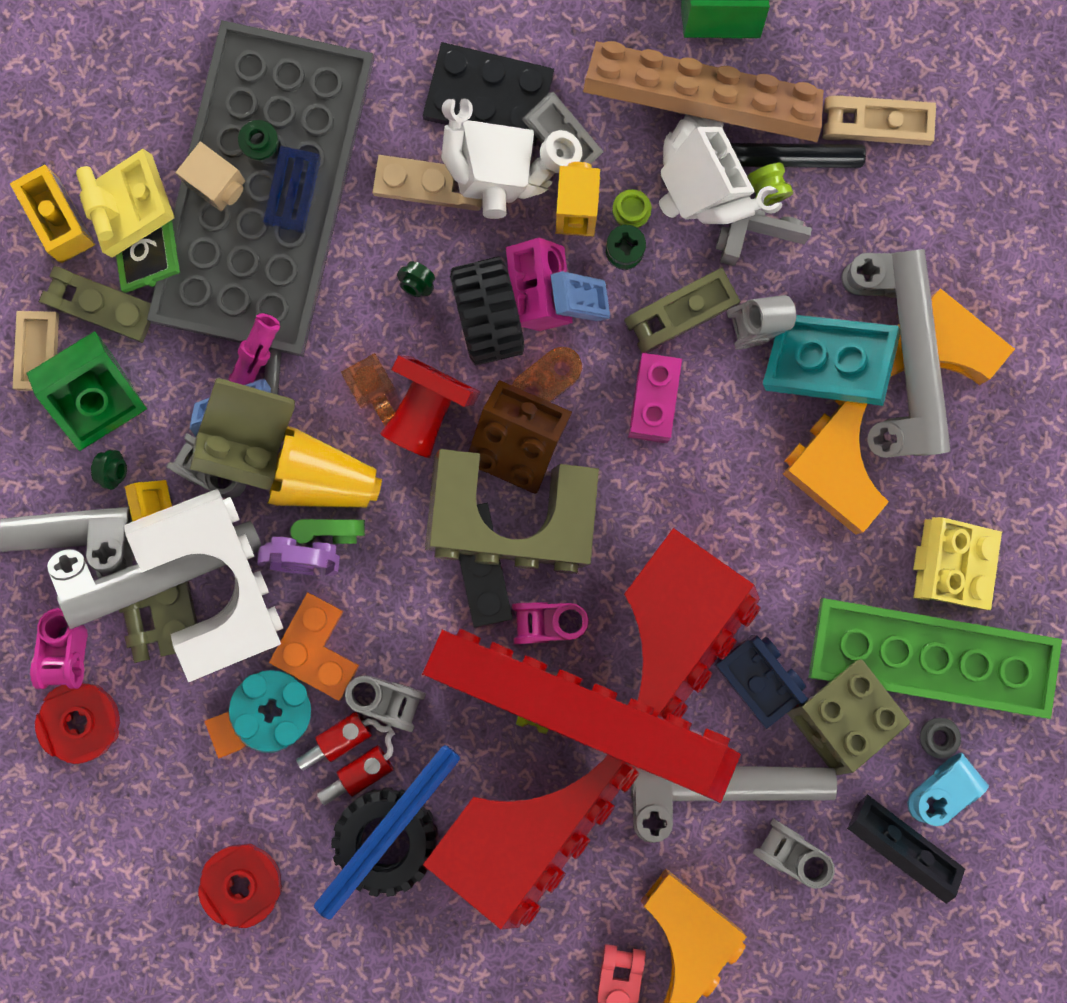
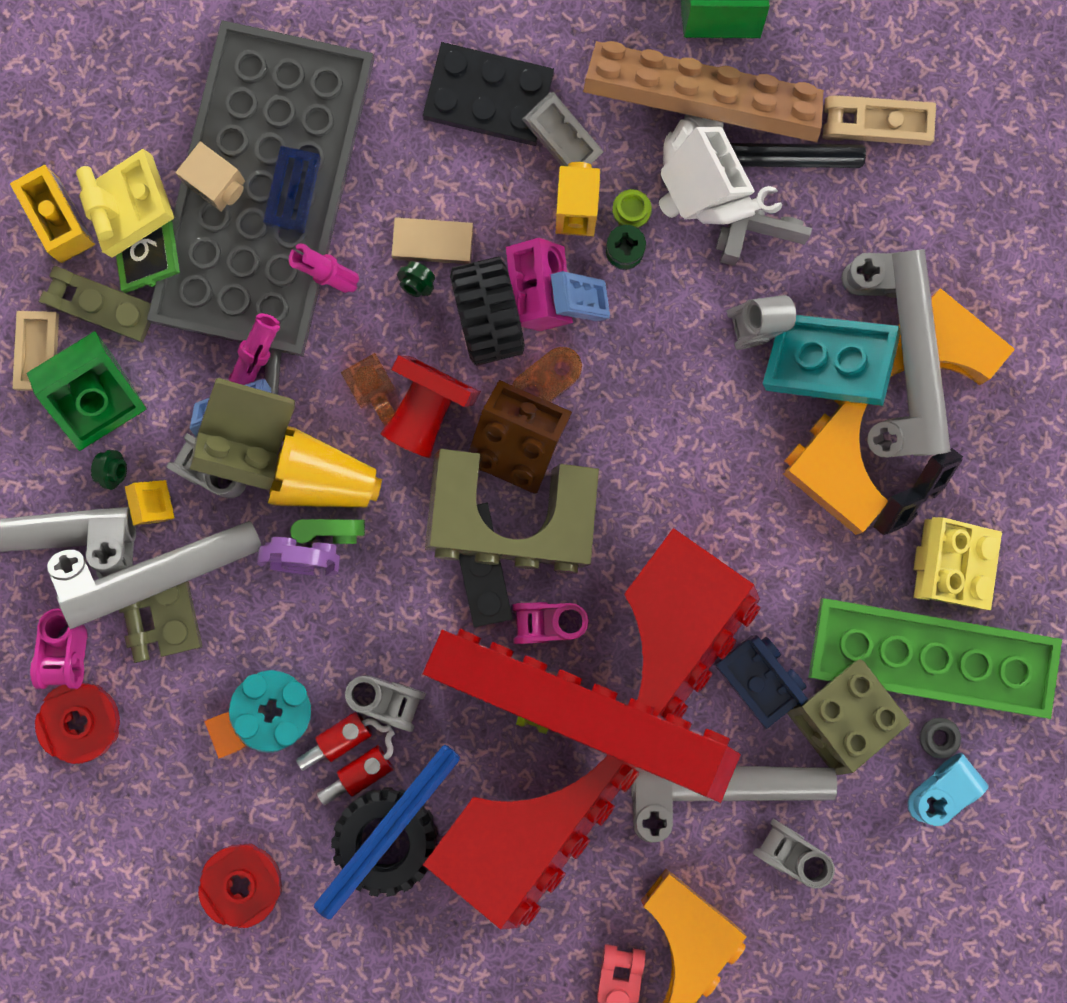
(206, 527): white arch -> none
(262, 150): dark green plate -> none
(304, 649): orange plate -> none
(323, 269): none -> dark pink axle
(419, 183): tan plate -> none
(432, 240): none -> tan tile
(495, 159): white torso -> none
(655, 398): dark pink brick -> none
(683, 310): olive plate -> none
(771, 176): lime wheel -> none
(906, 849): black plate -> none
(932, 481): none -> black tile

